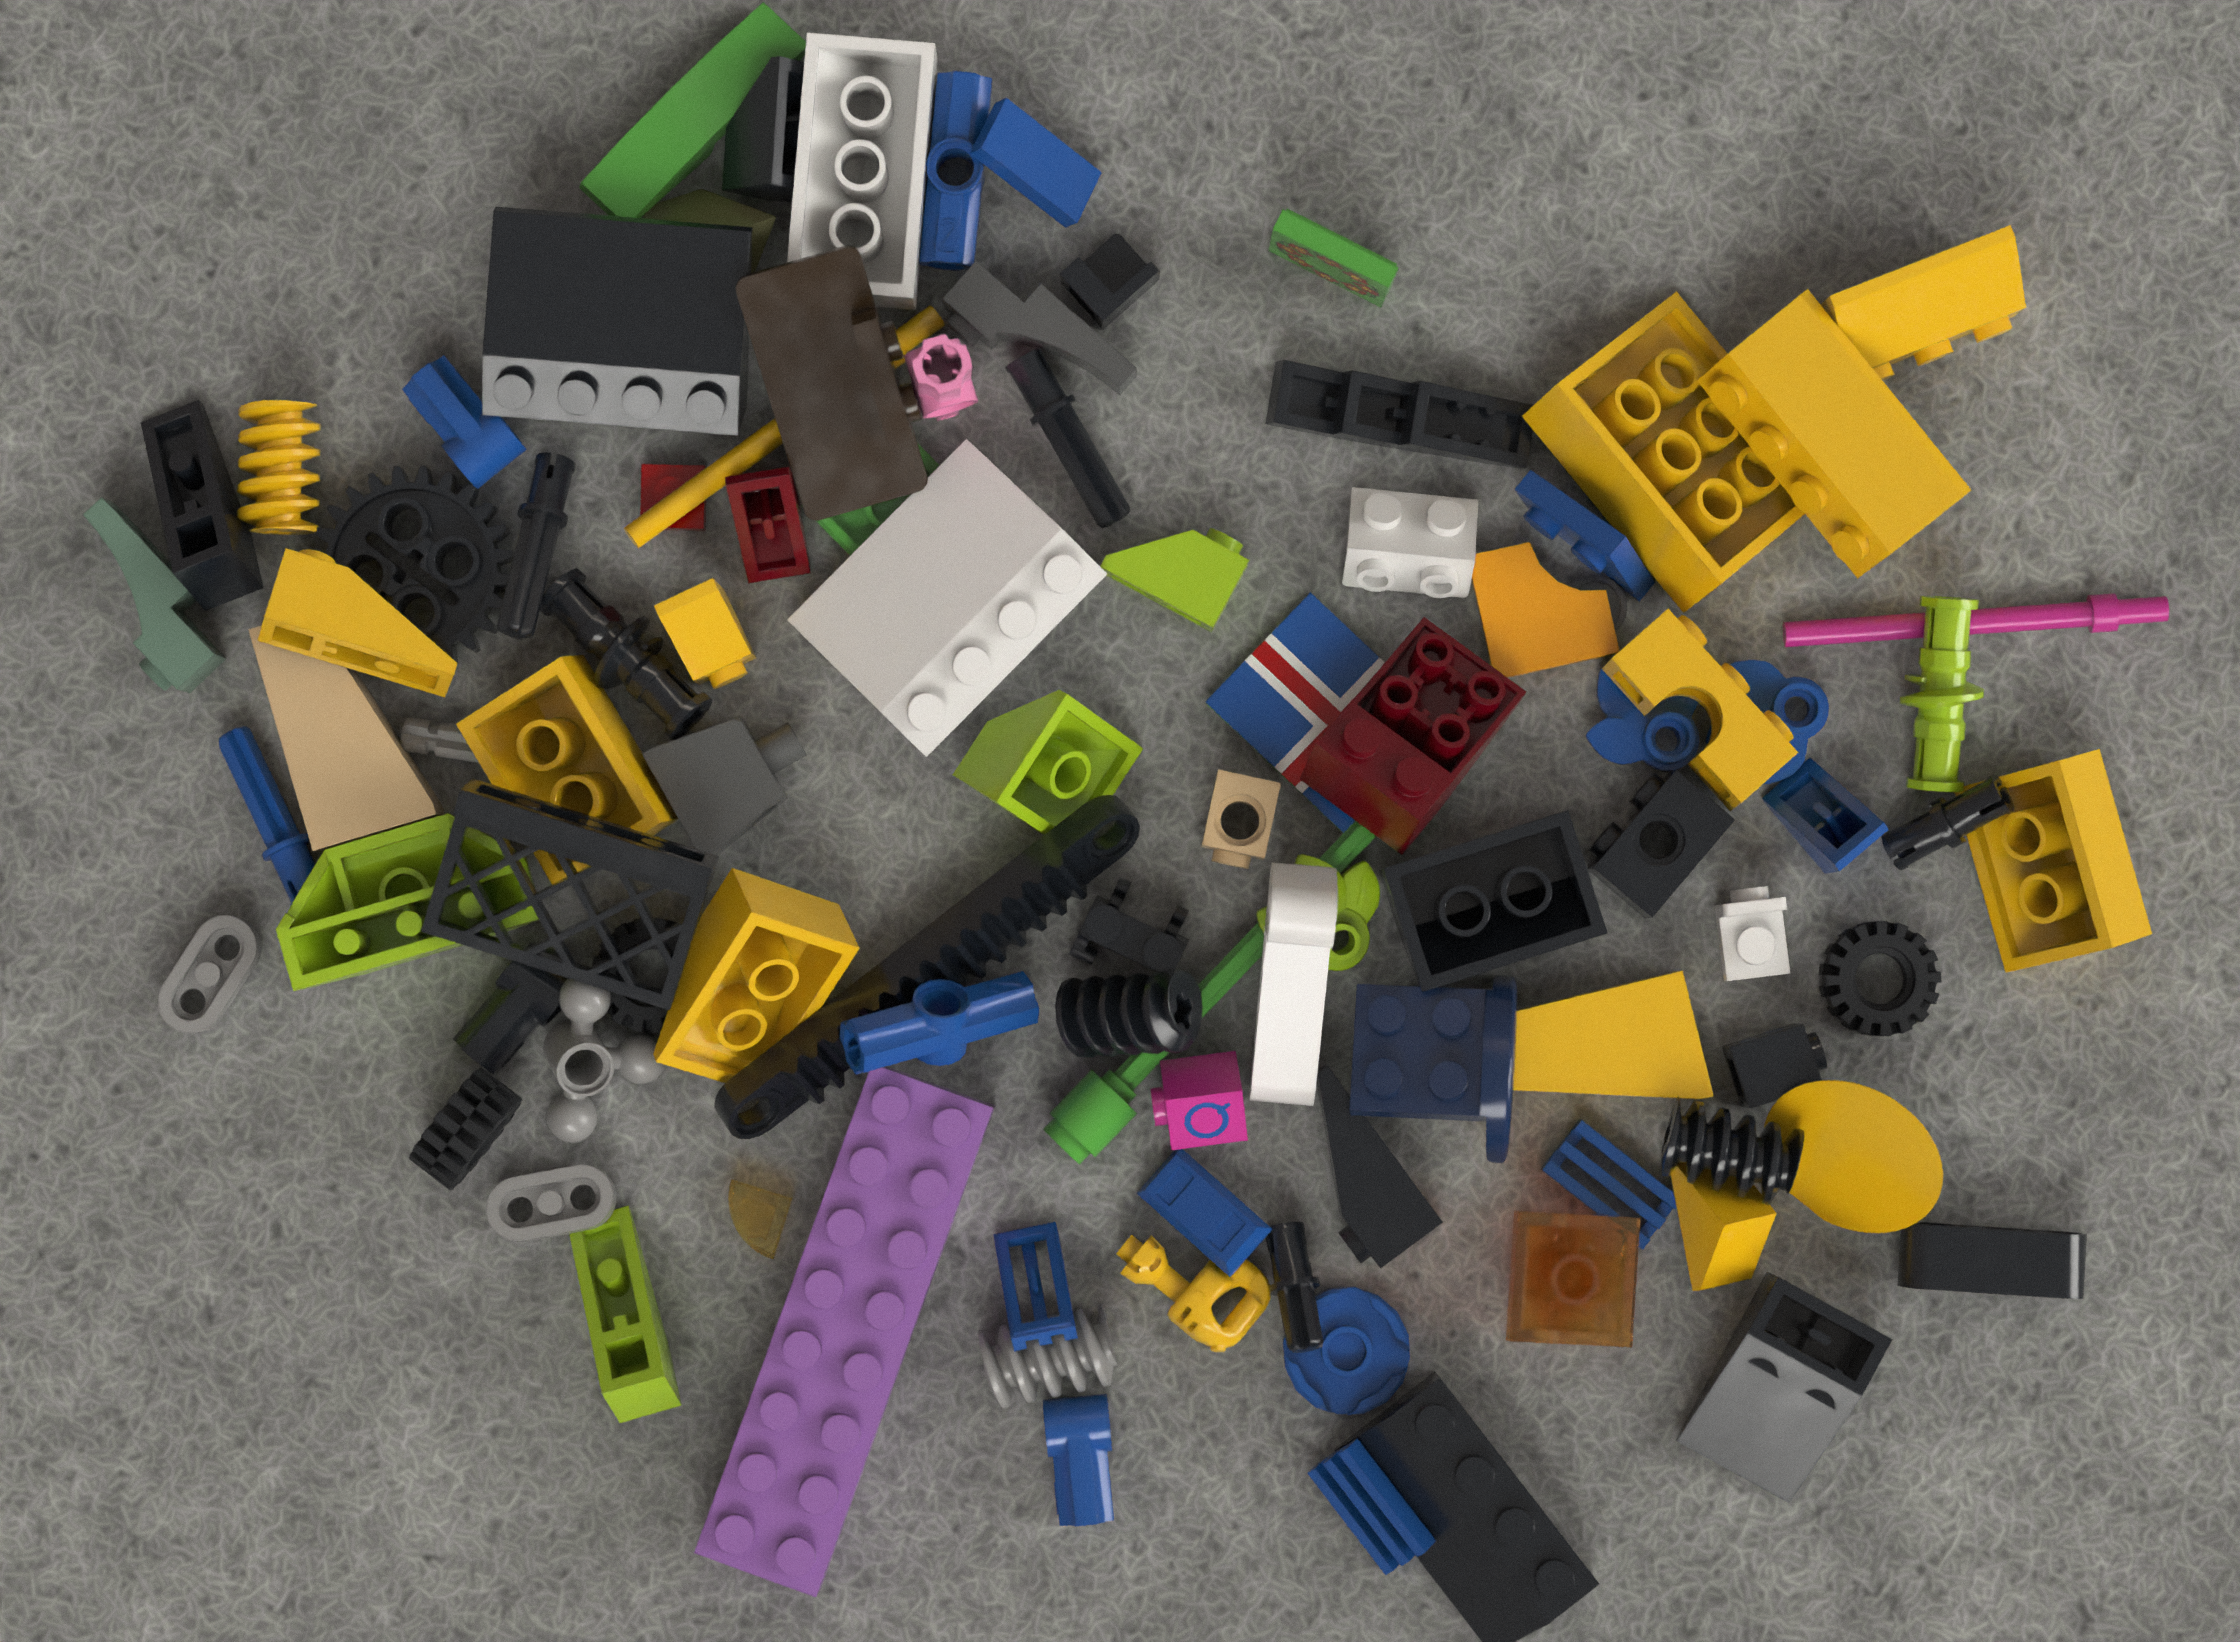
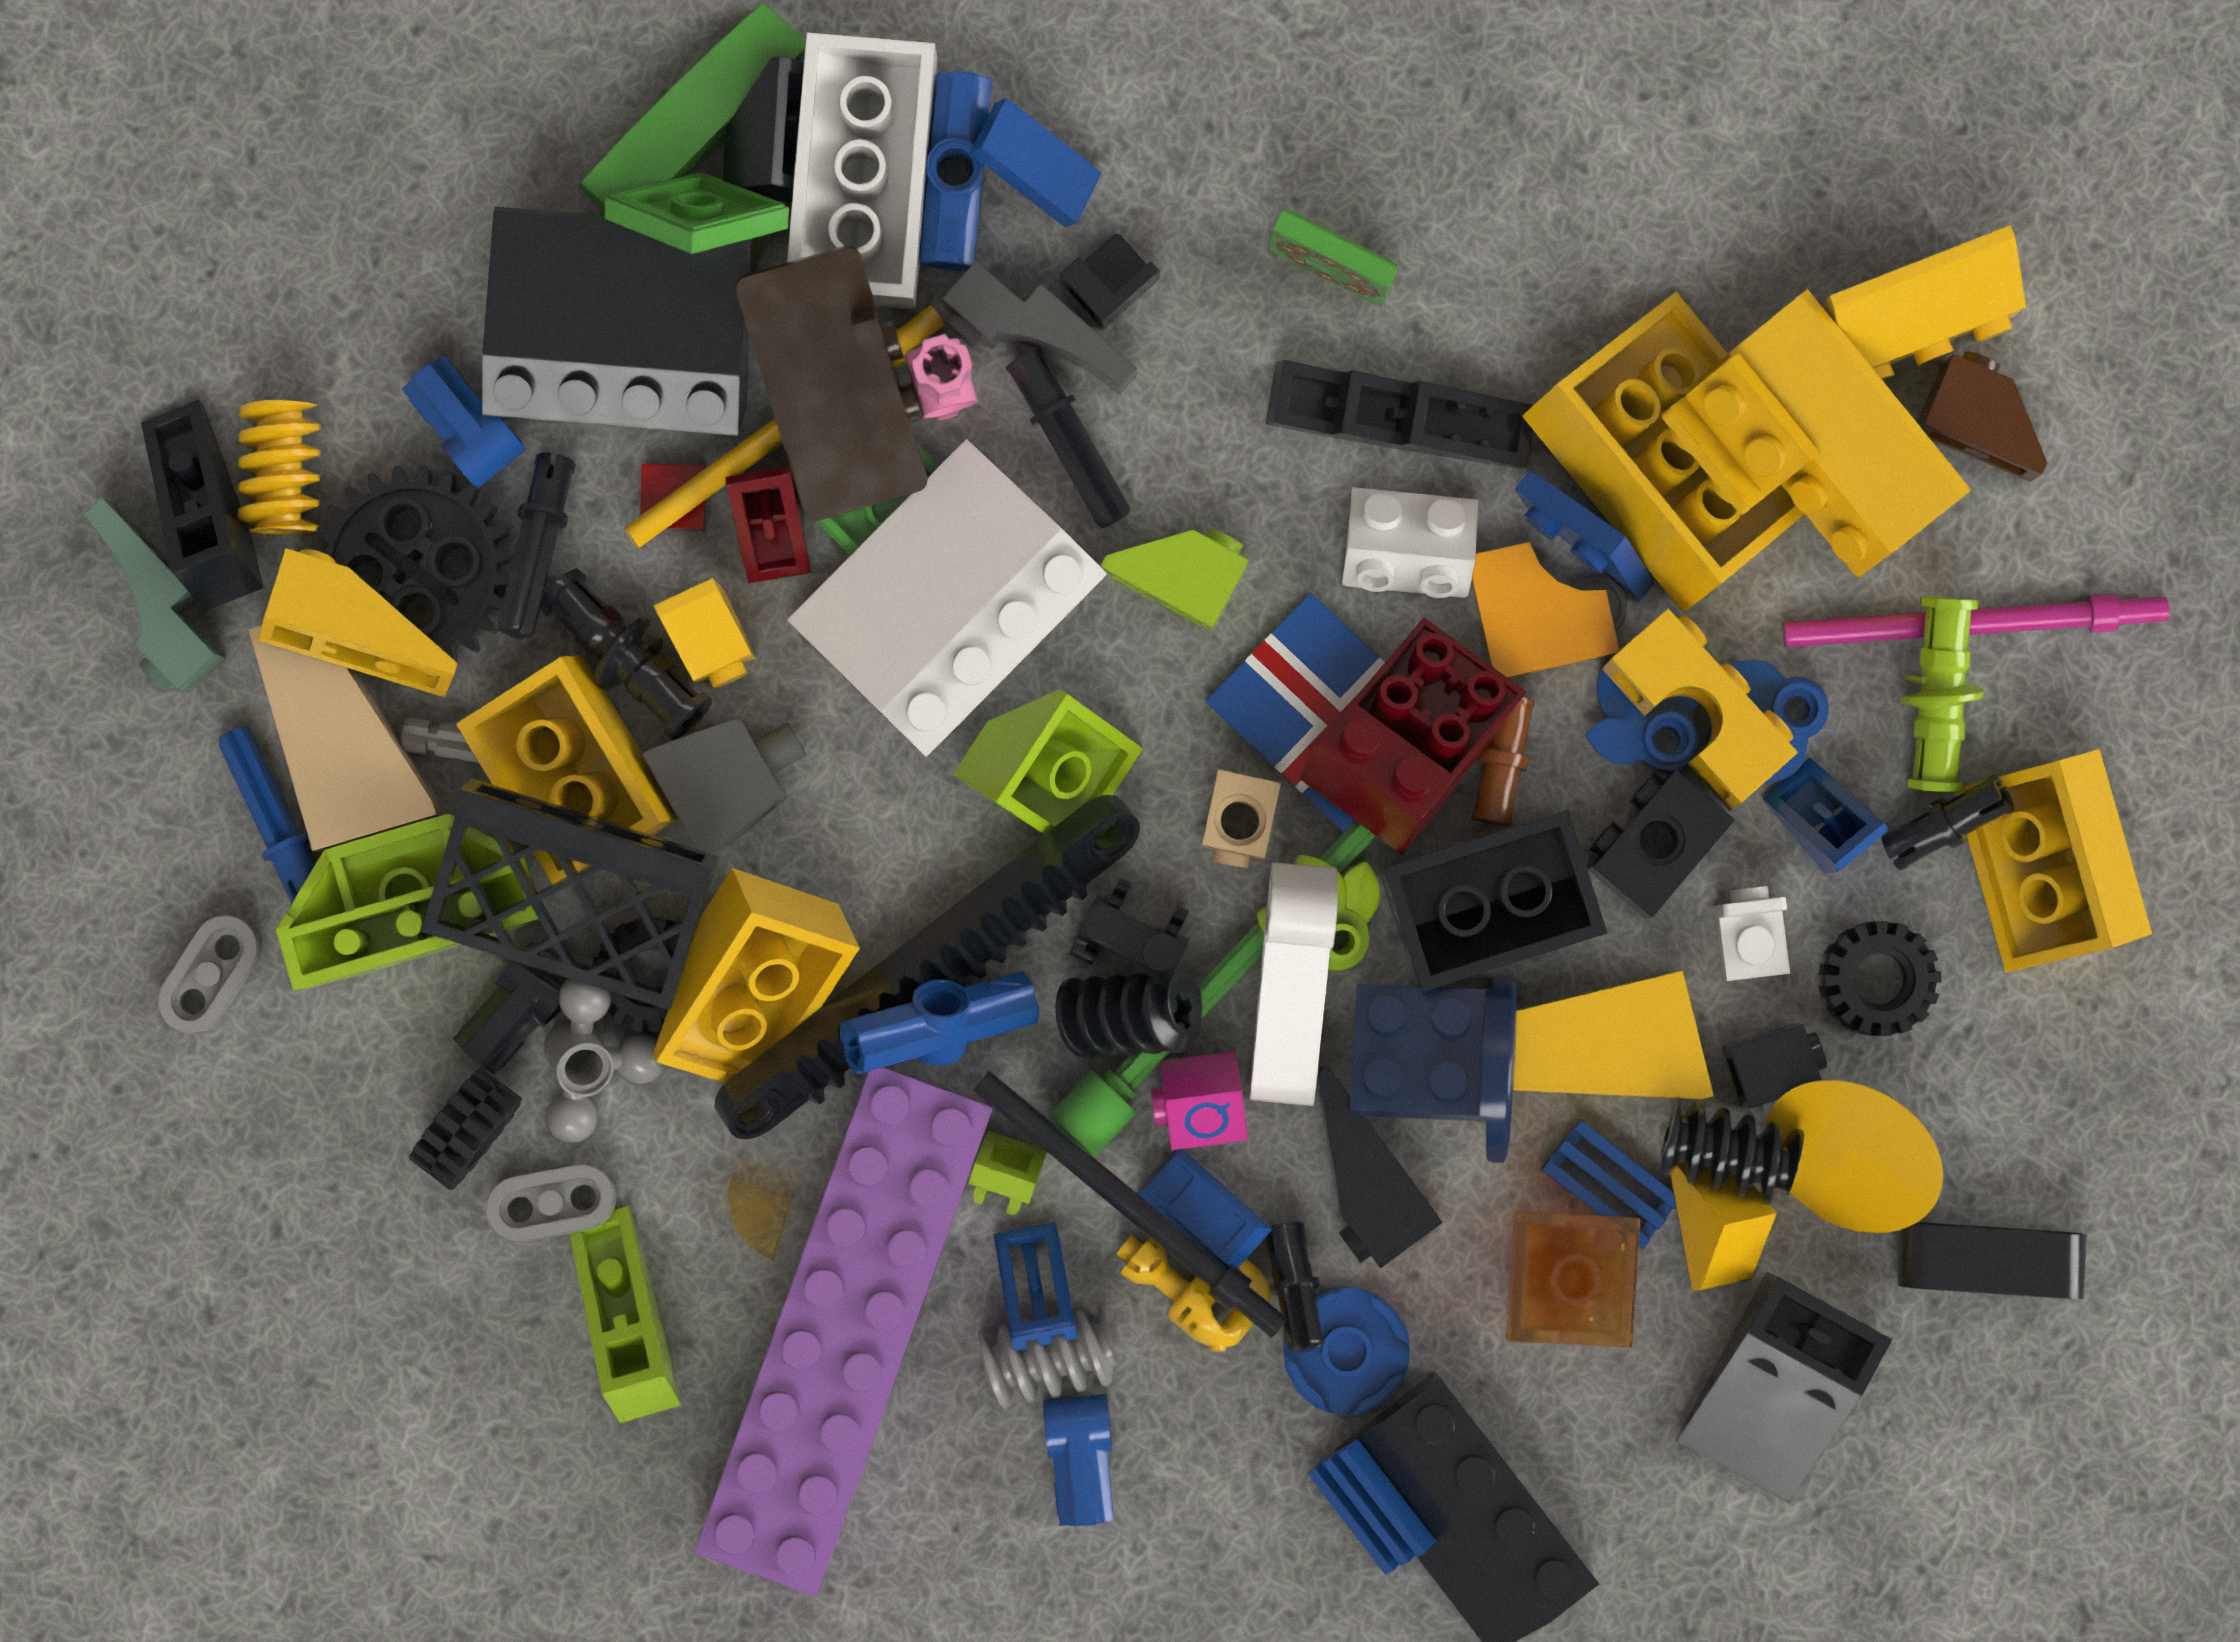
(696, 212): none -> bright green tile
(1006, 1169): none -> lime tile
(1226, 1284): none -> black bar
(1502, 767): none -> dark orange pin
(1739, 434): none -> yellow bracket
(1982, 416): none -> reddish brown slope

